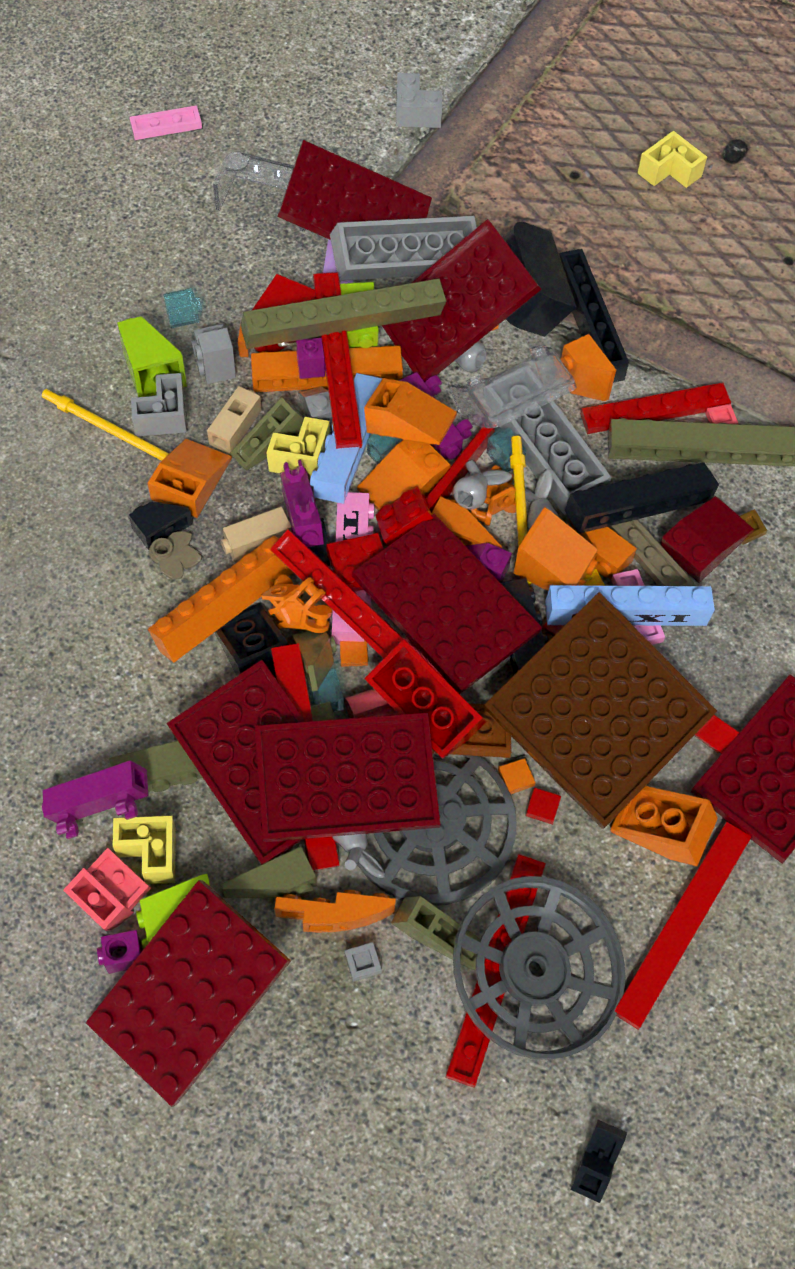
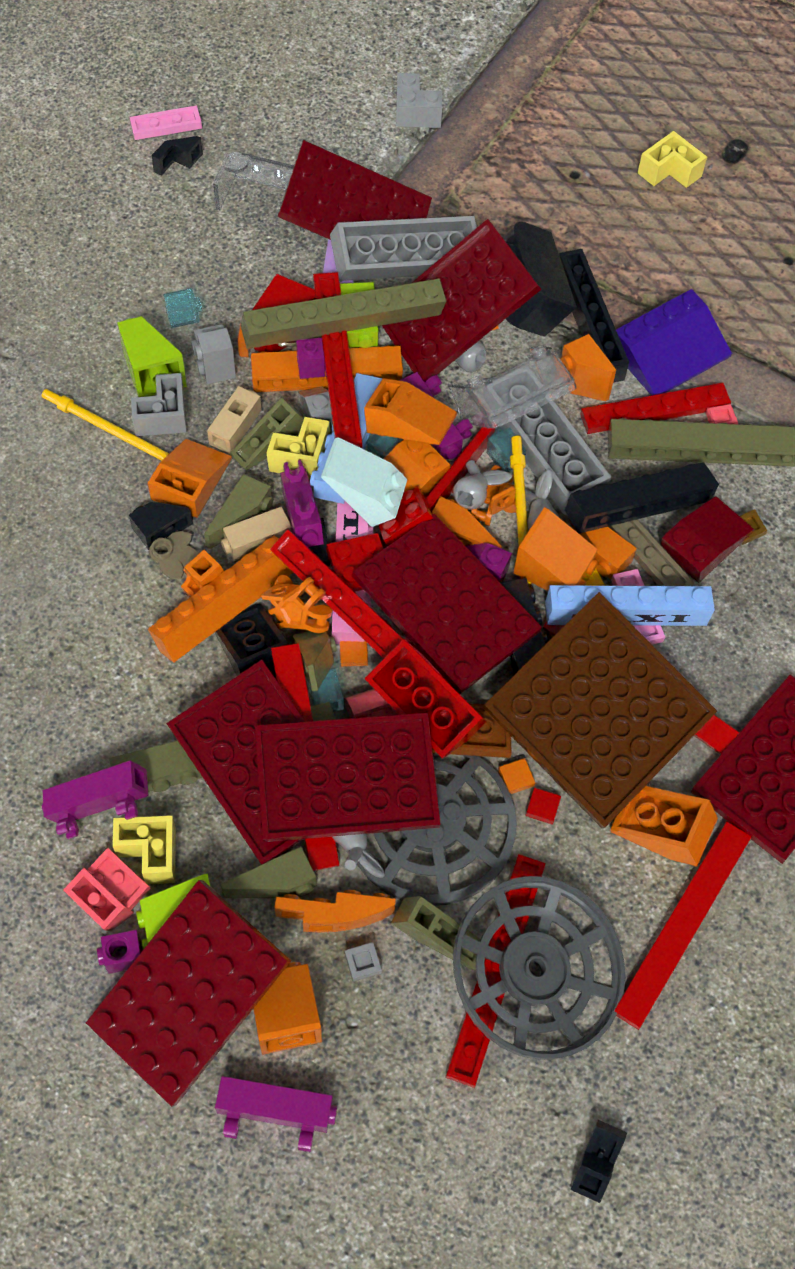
(183, 151): none -> black slope
(200, 572): none -> orange brick
(245, 501): none -> olive slope
(276, 1106): none -> magenta brick
(288, 1012): none -> orange slope
(364, 481): none -> light aqua slope
(673, 343): none -> dark purple slope

